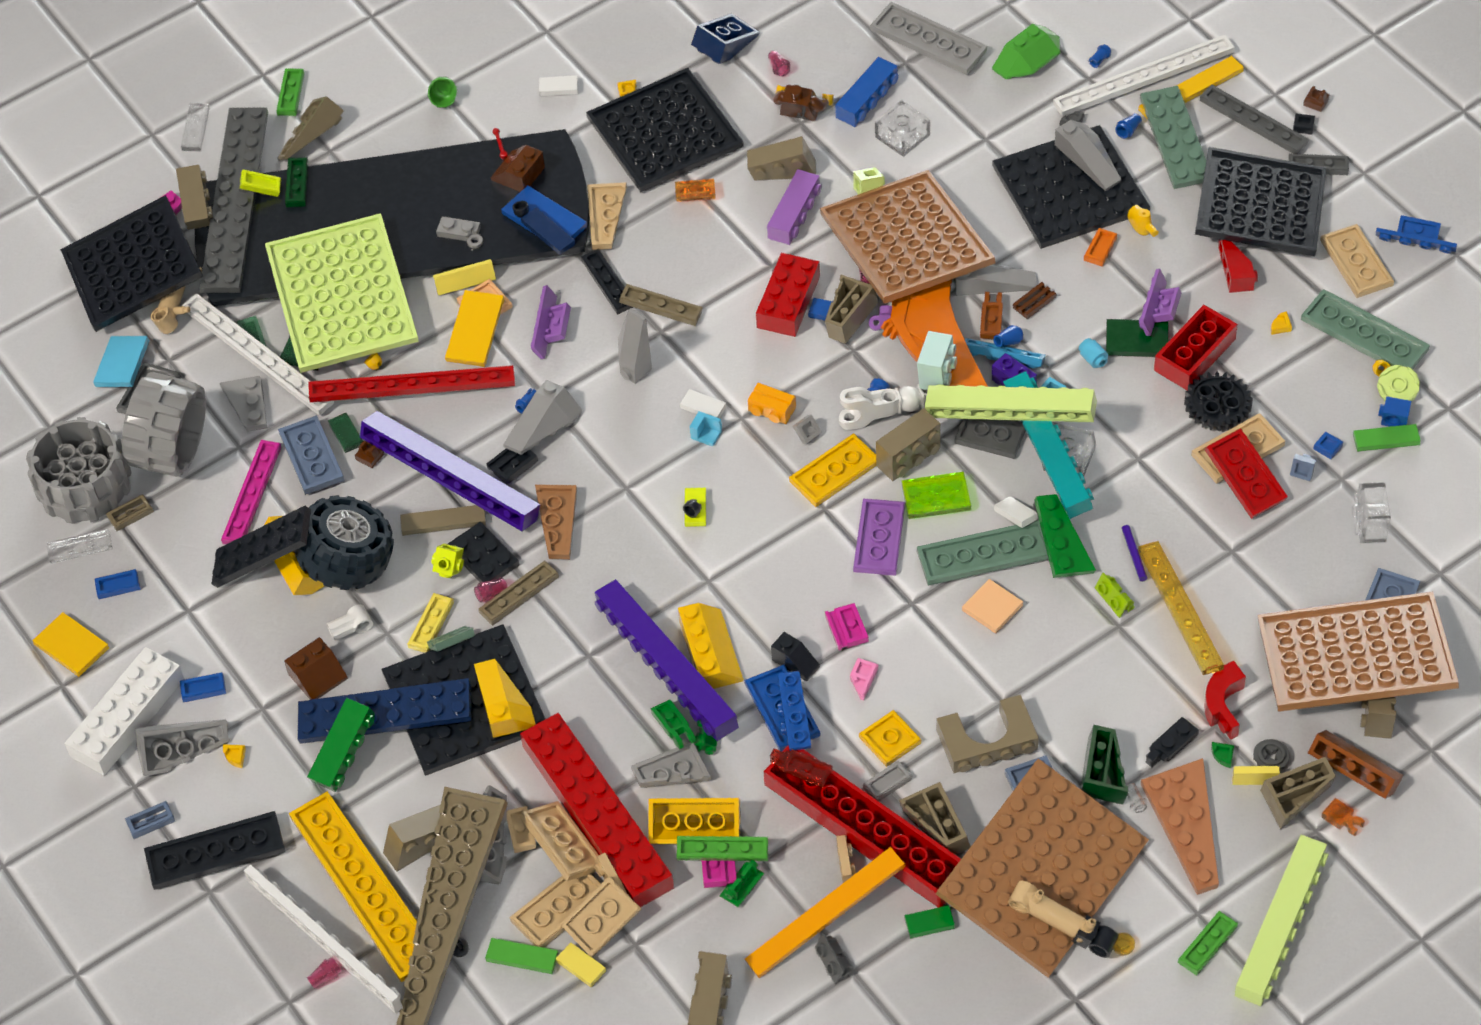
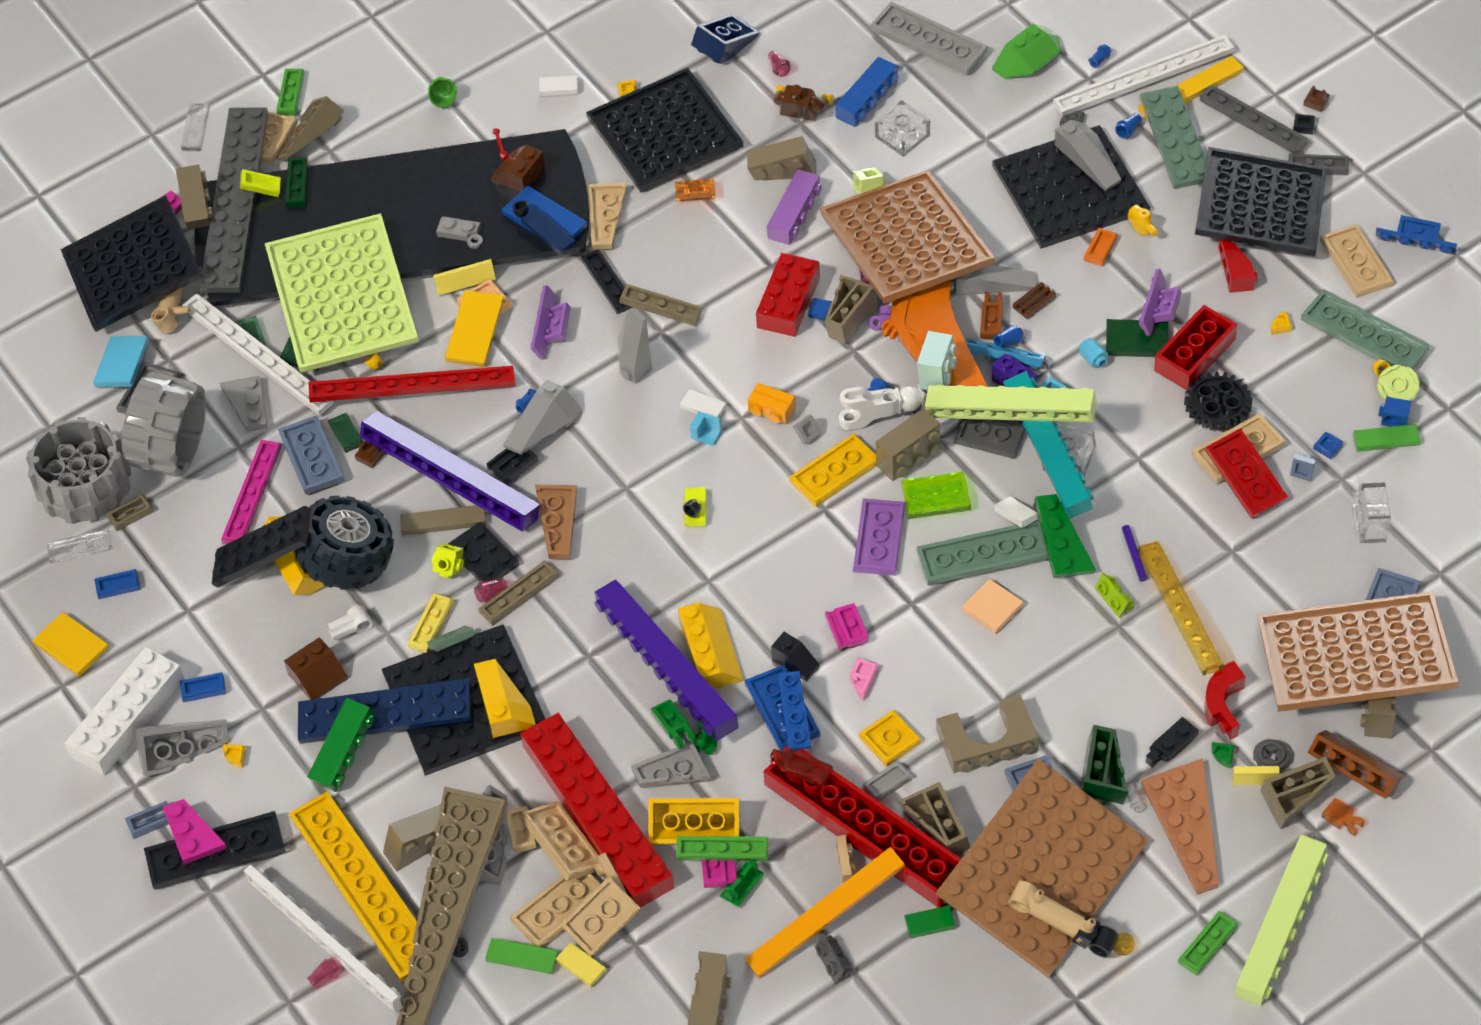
(191, 832): none -> dark pink wing
(276, 135): none -> tan tile

